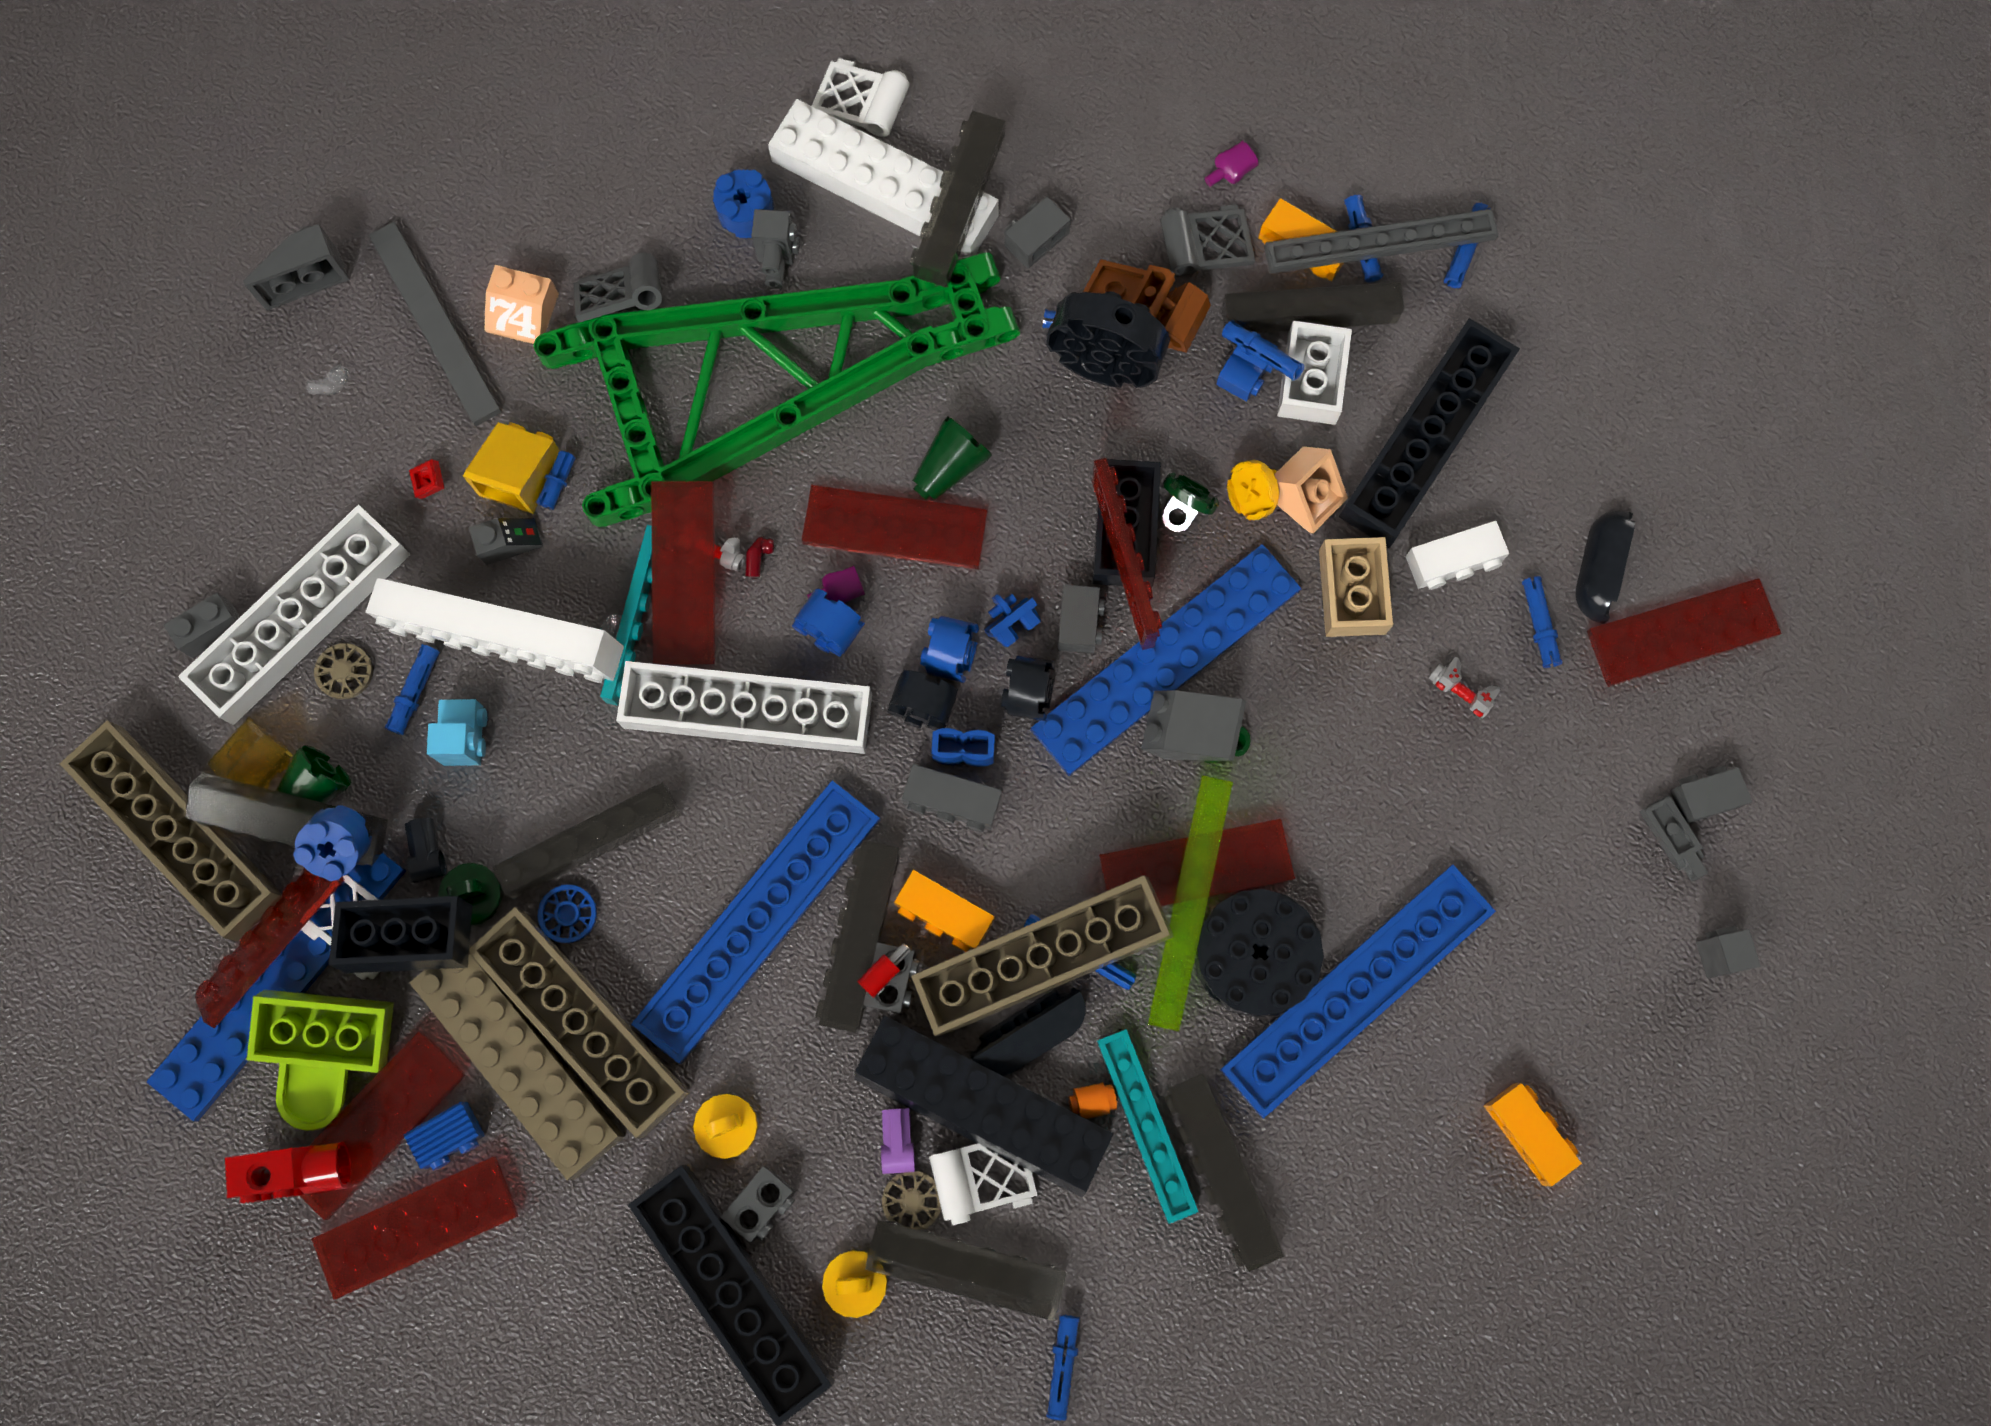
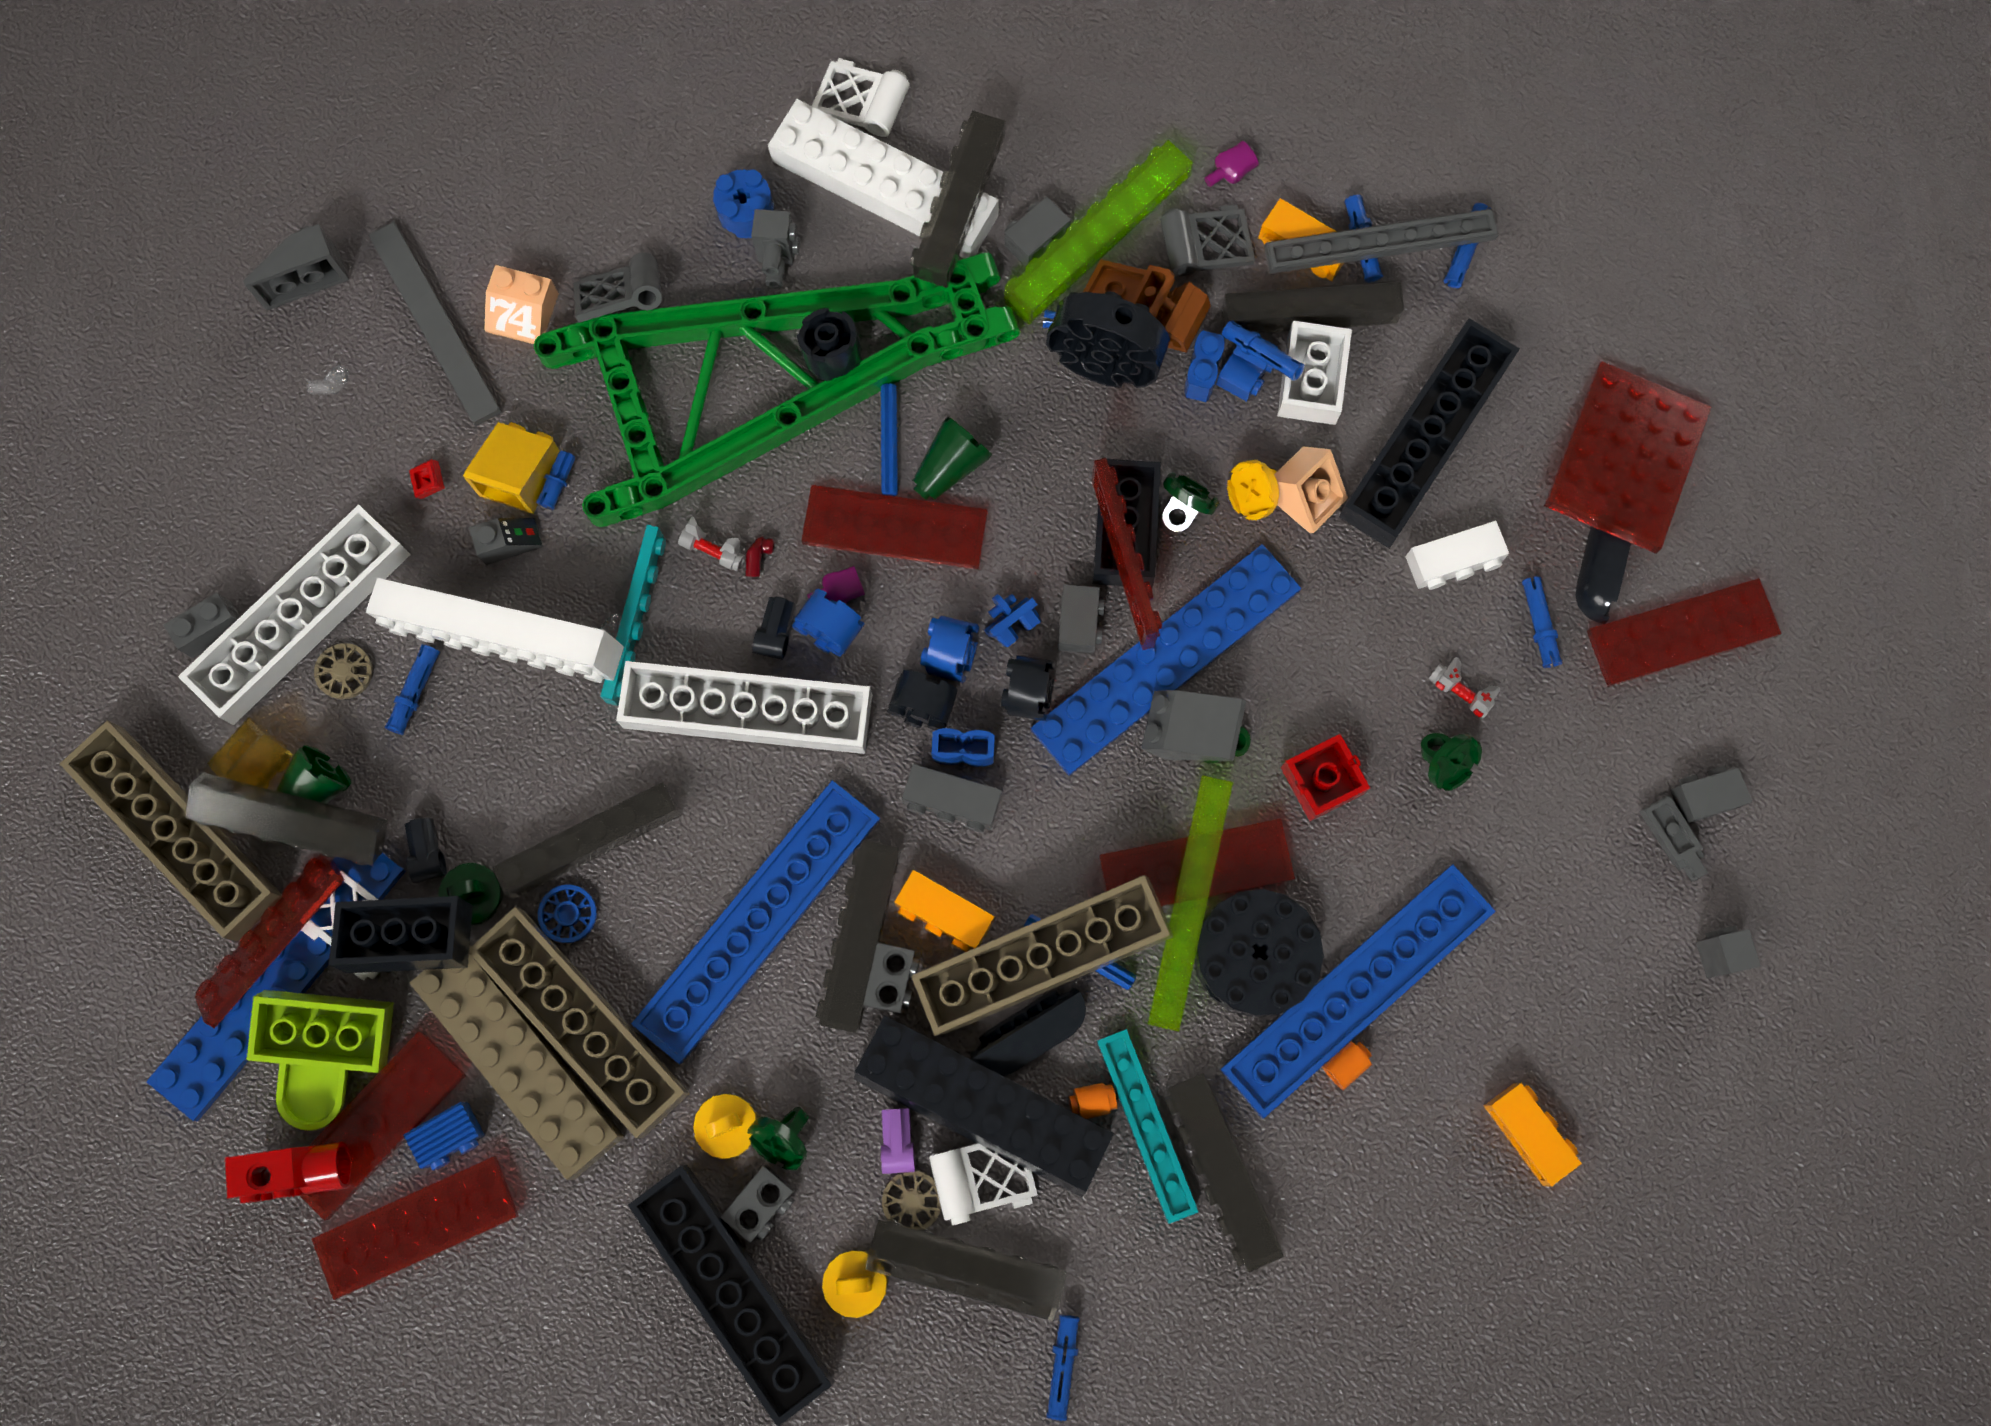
(332, 842): blue brick -> none
(458, 733): medium azure brick -> none
(683, 572): clear red plate -> none
(773, 635): none -> black piece
(779, 1140): none -> dark green tile
(829, 344): none -> black brick
(882, 971): red piece -> none
(889, 464): none -> blue axle
(1097, 232): none -> clear neon green brick
(1204, 366): none -> blue brick
(1325, 777): none -> red brick
(1348, 1064): none -> orange brick
(1355, 587): tan brick -> none
(1453, 761): none -> dark green tile
(1628, 457): none -> clear red plate

